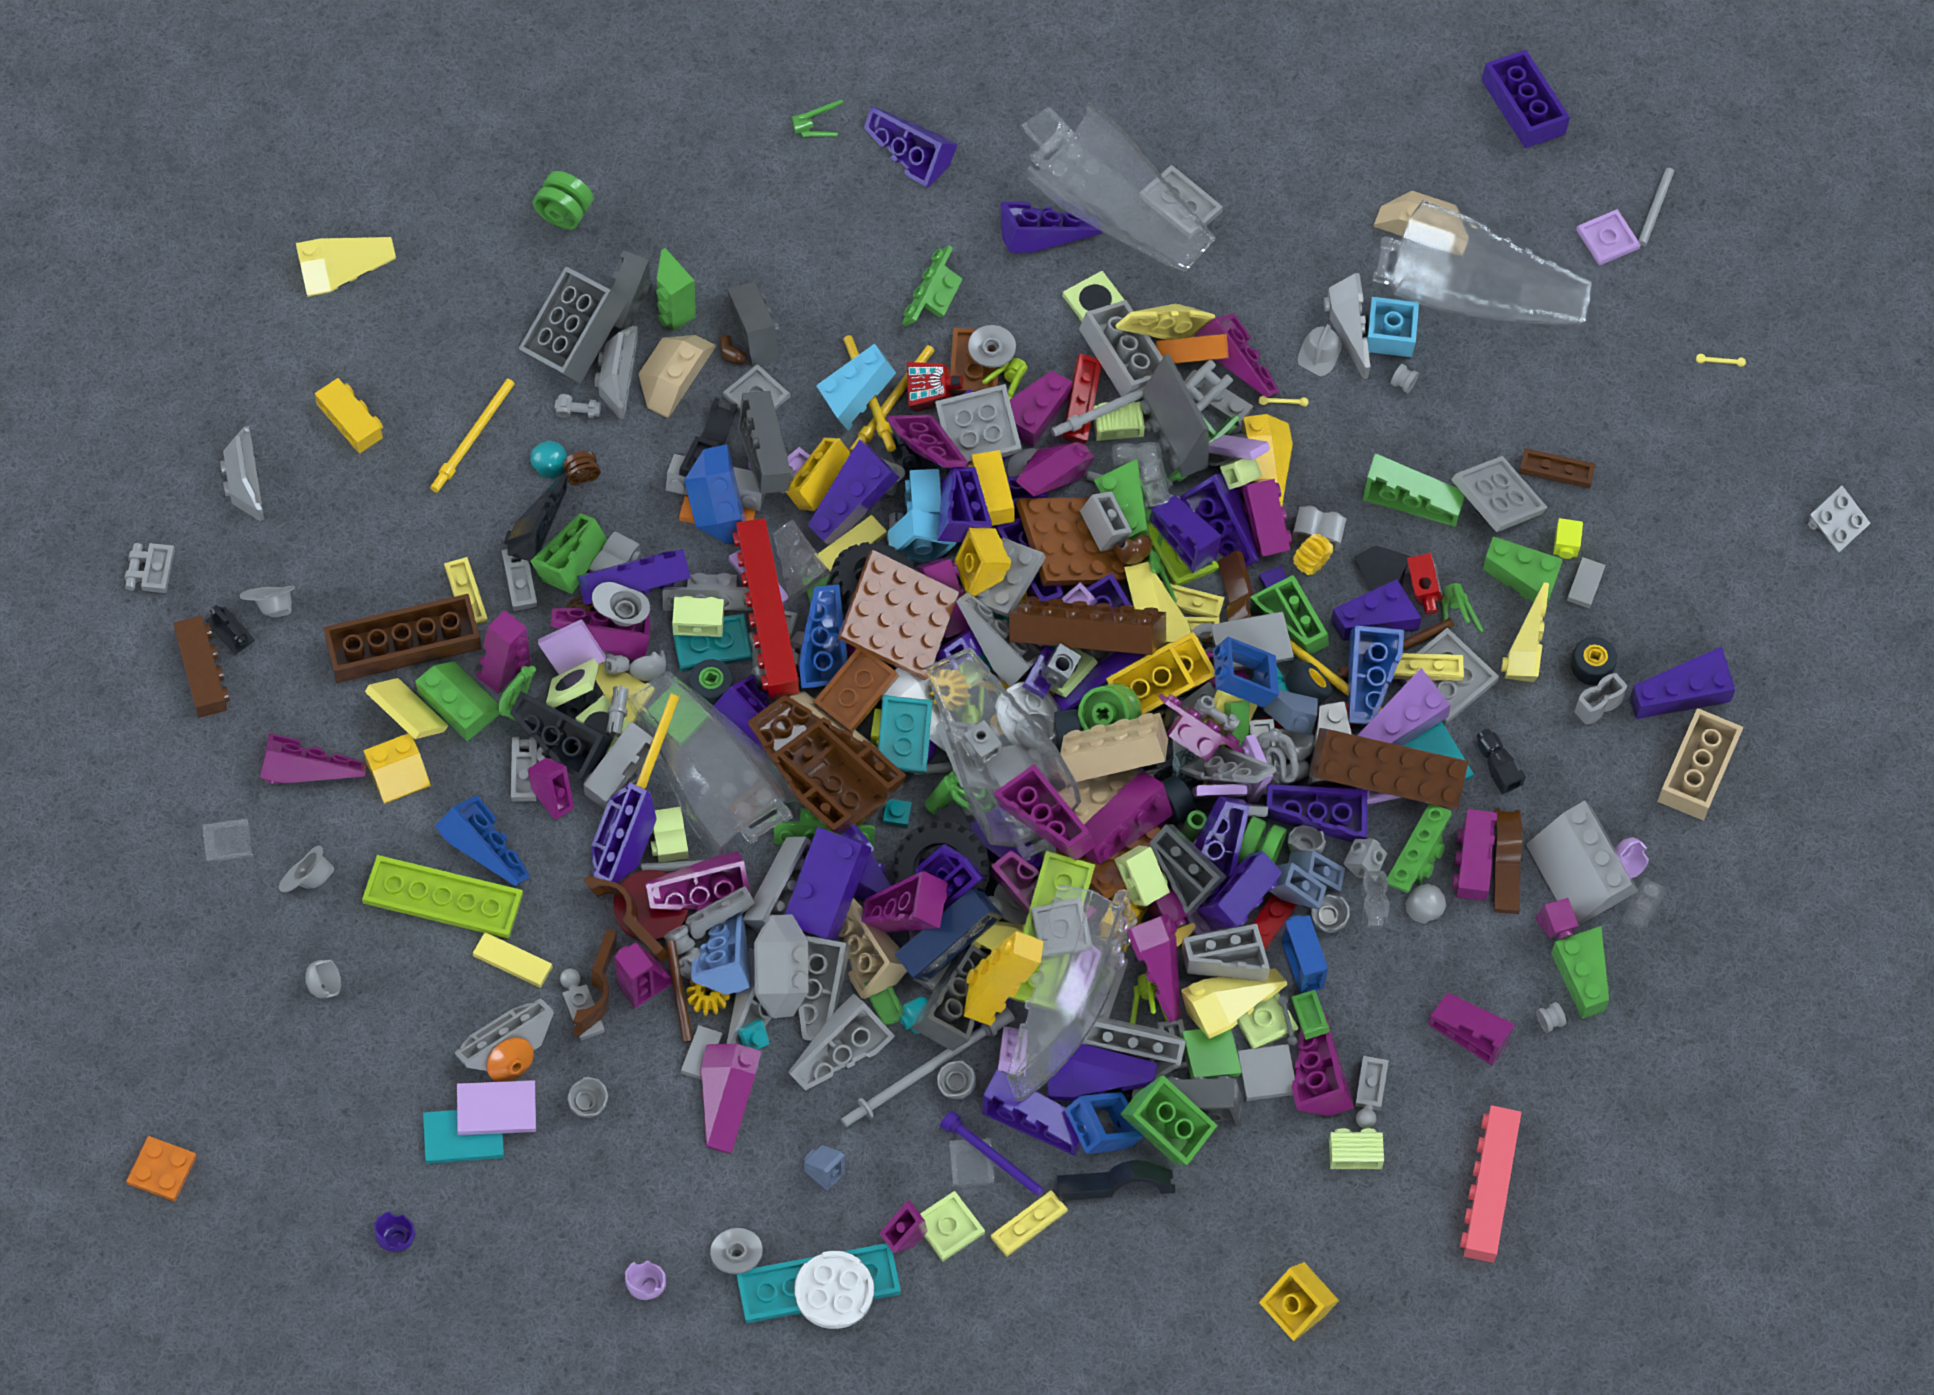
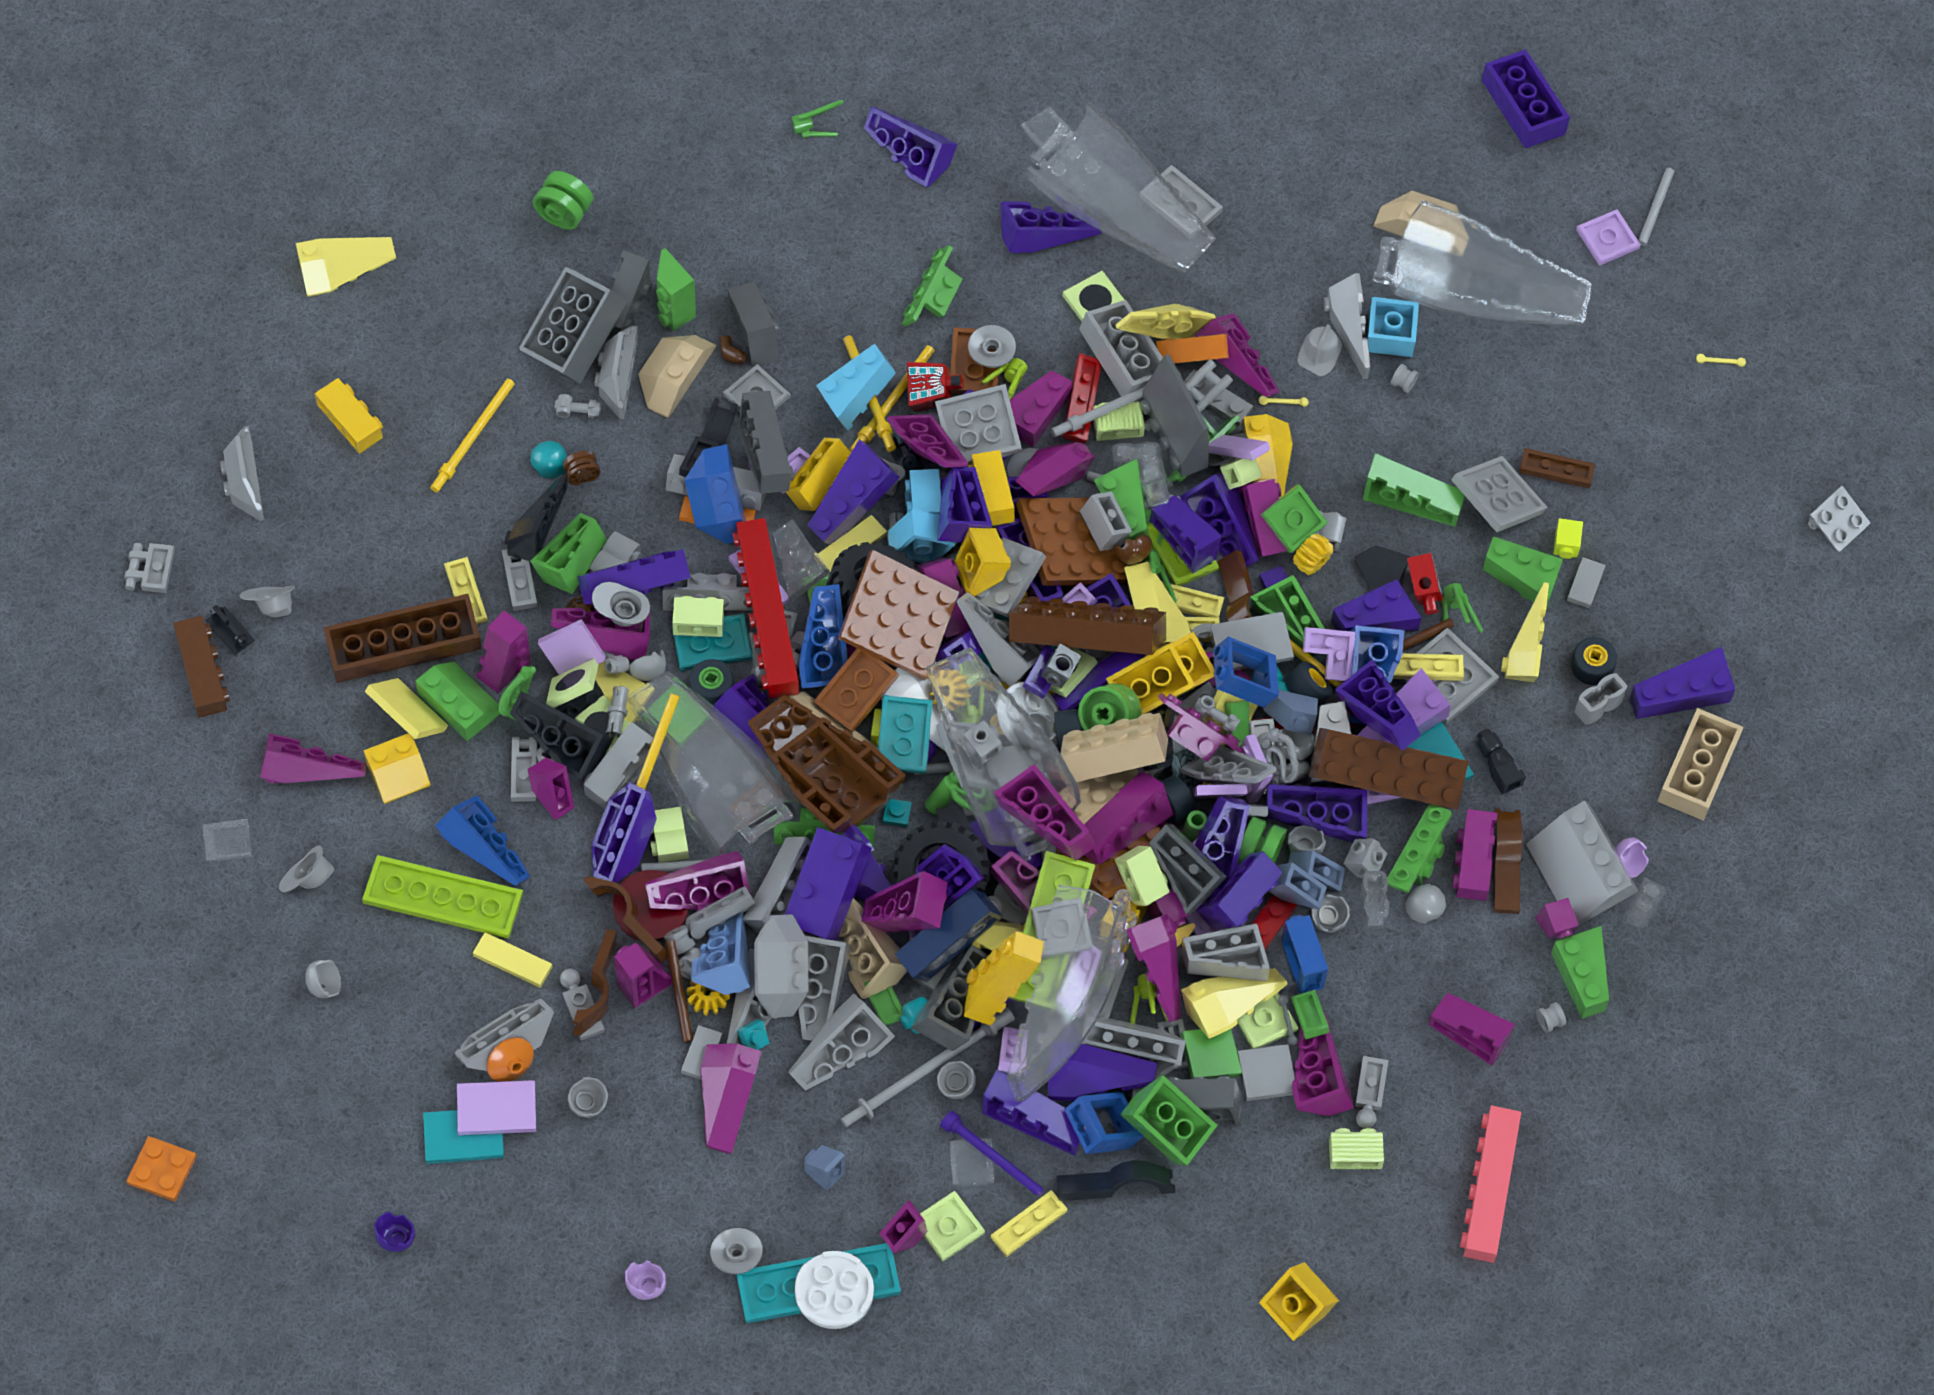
(1294, 518): none -> bright green tile
(1337, 646): none -> lavender plate
(1377, 705): none -> dark purple wedge

